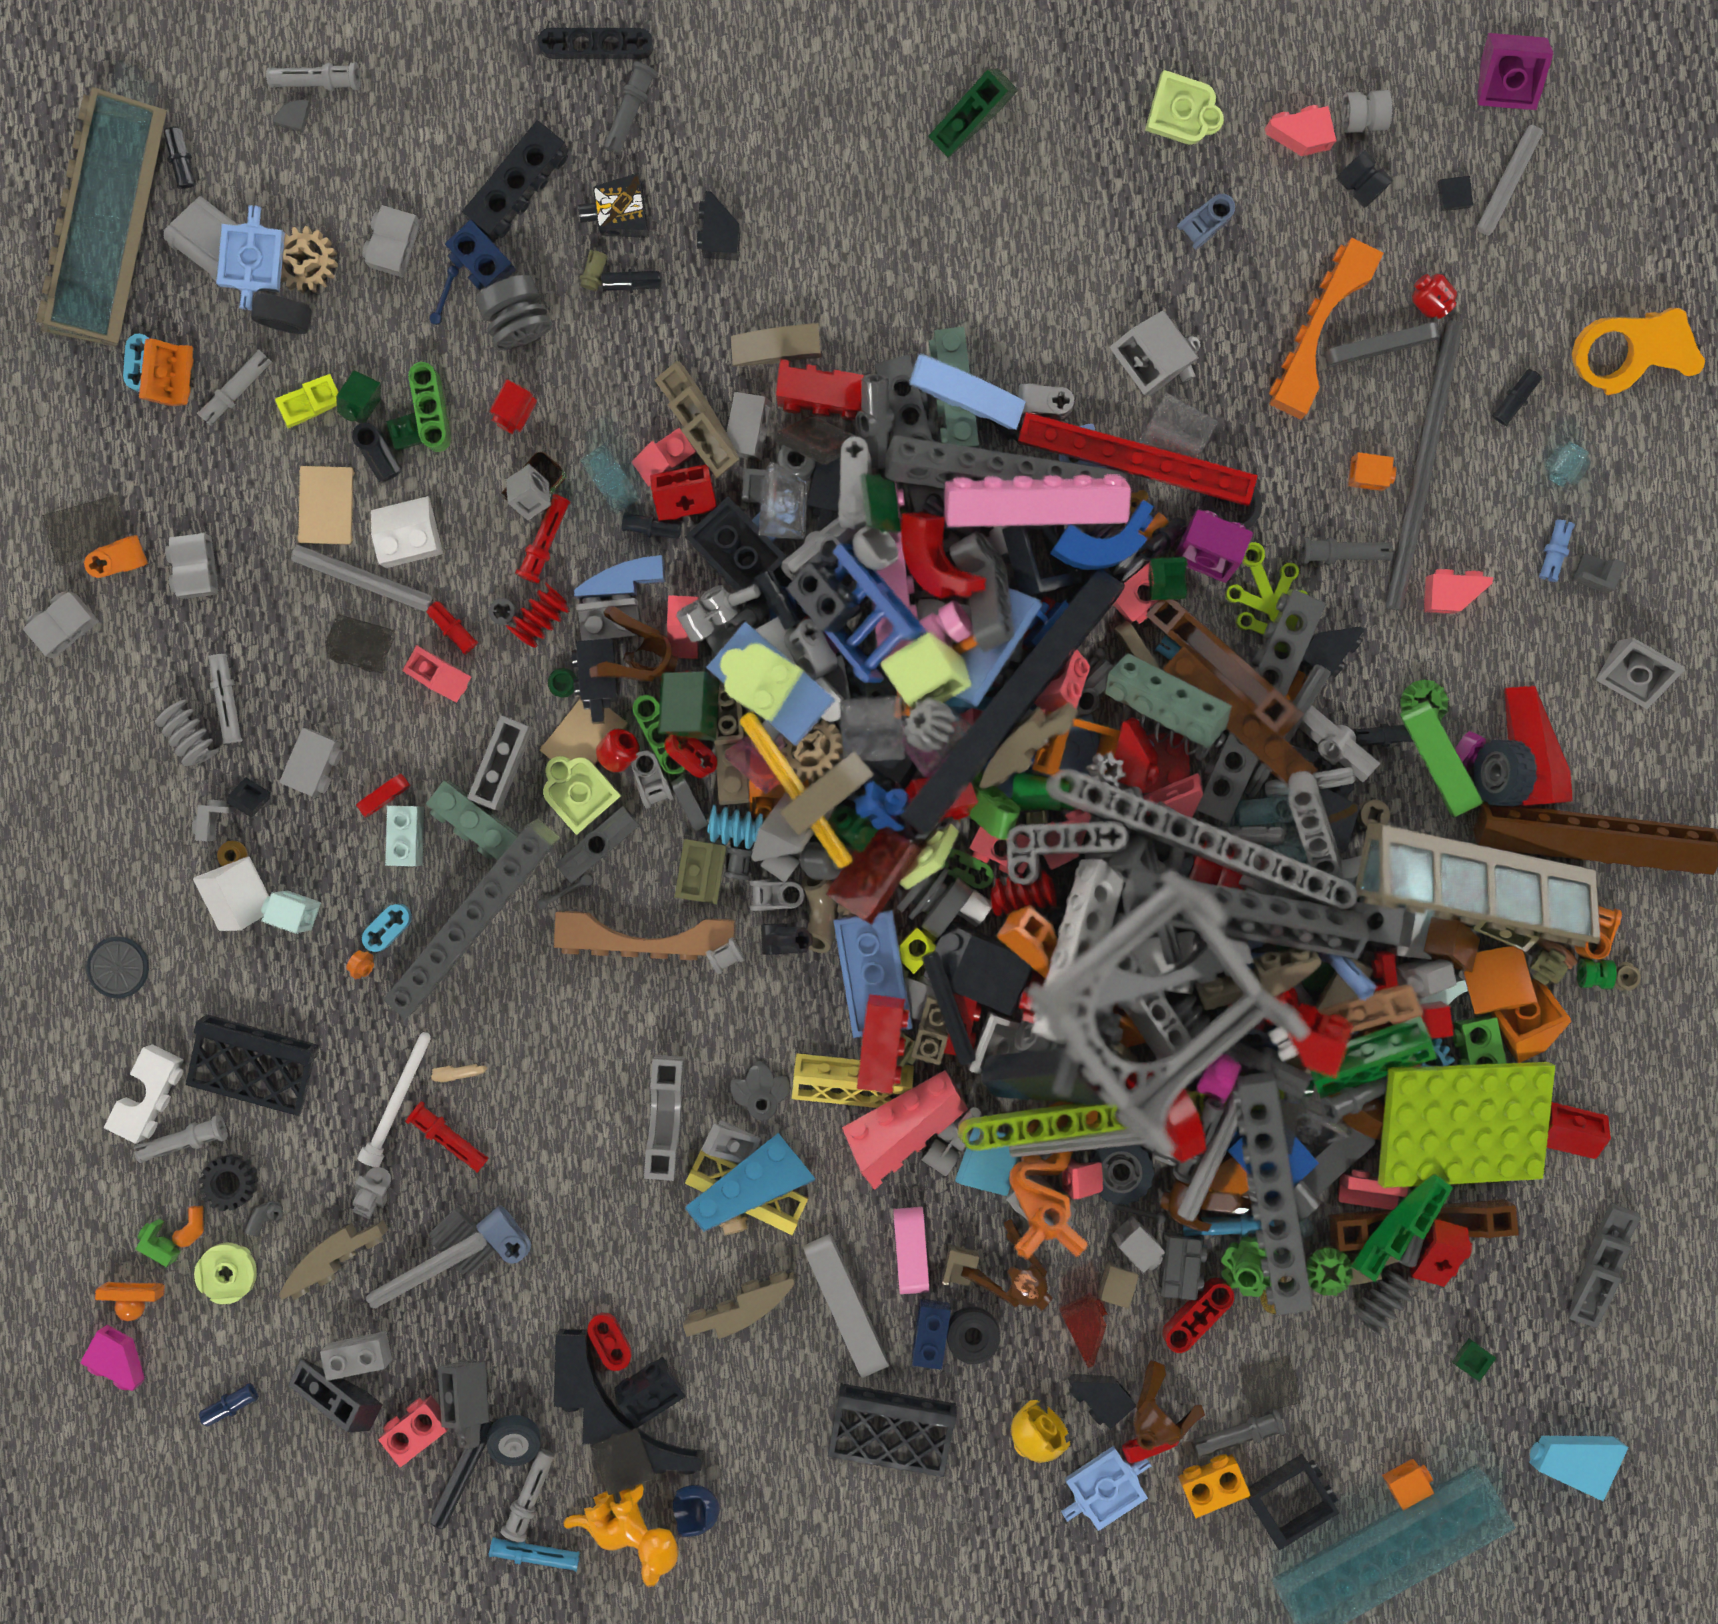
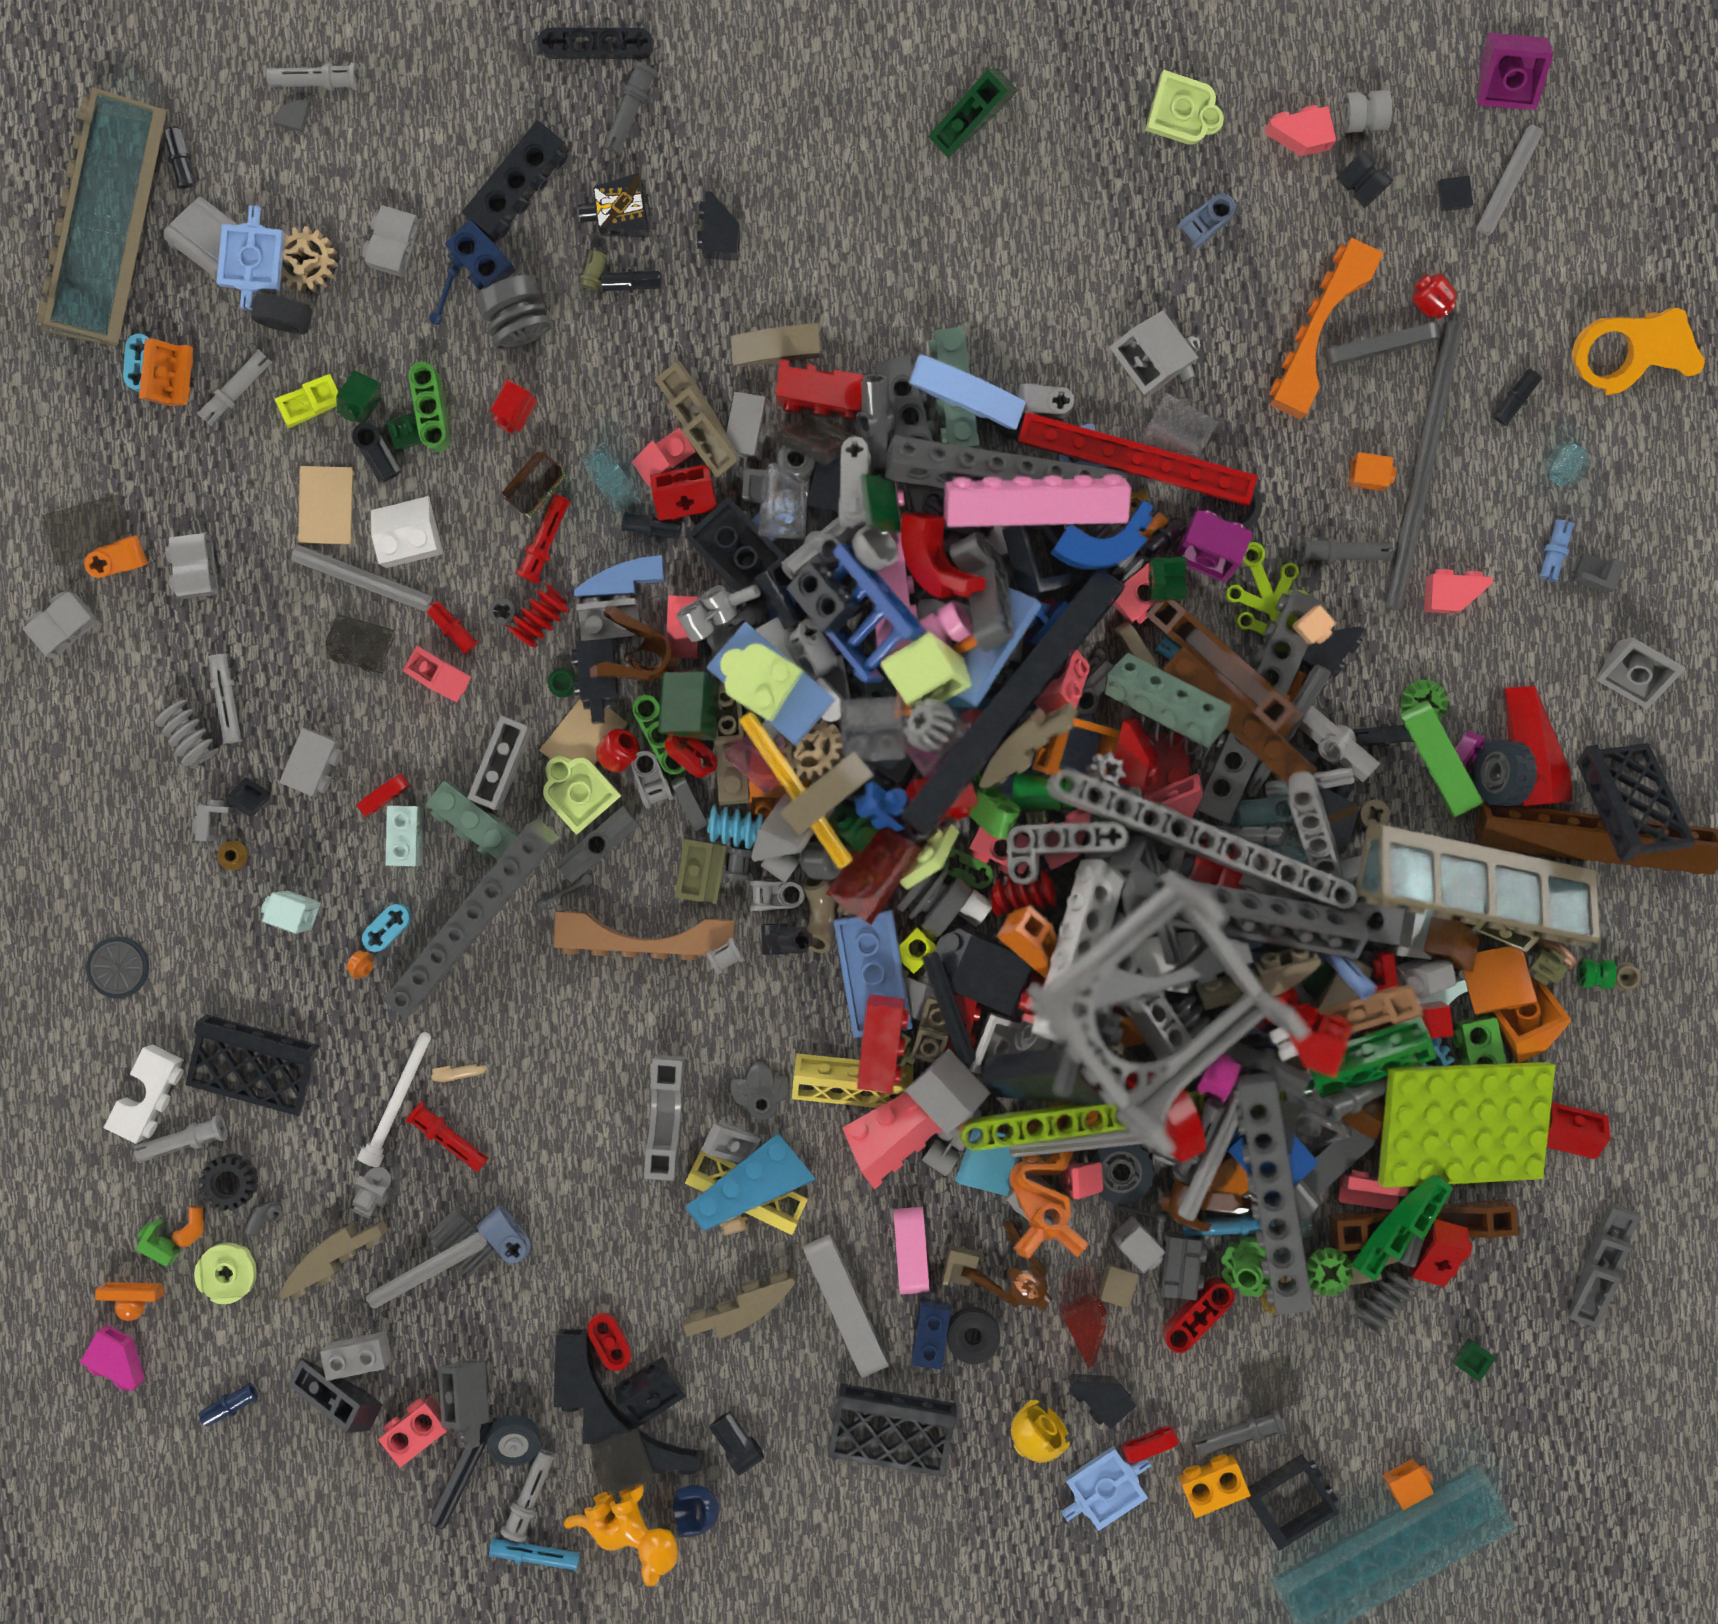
(233, 894): white slope -> none
(528, 492): light grey brick -> none
(740, 1450): none -> black piece
(948, 1092): none -> light grey slope
(1150, 1422): reddish brown piece -> none
(1314, 625): none -> light nougat plate
(1580, 1461): medium azure slope -> none
(1608, 928): orange piece -> none
(1613, 803): none -> black fence

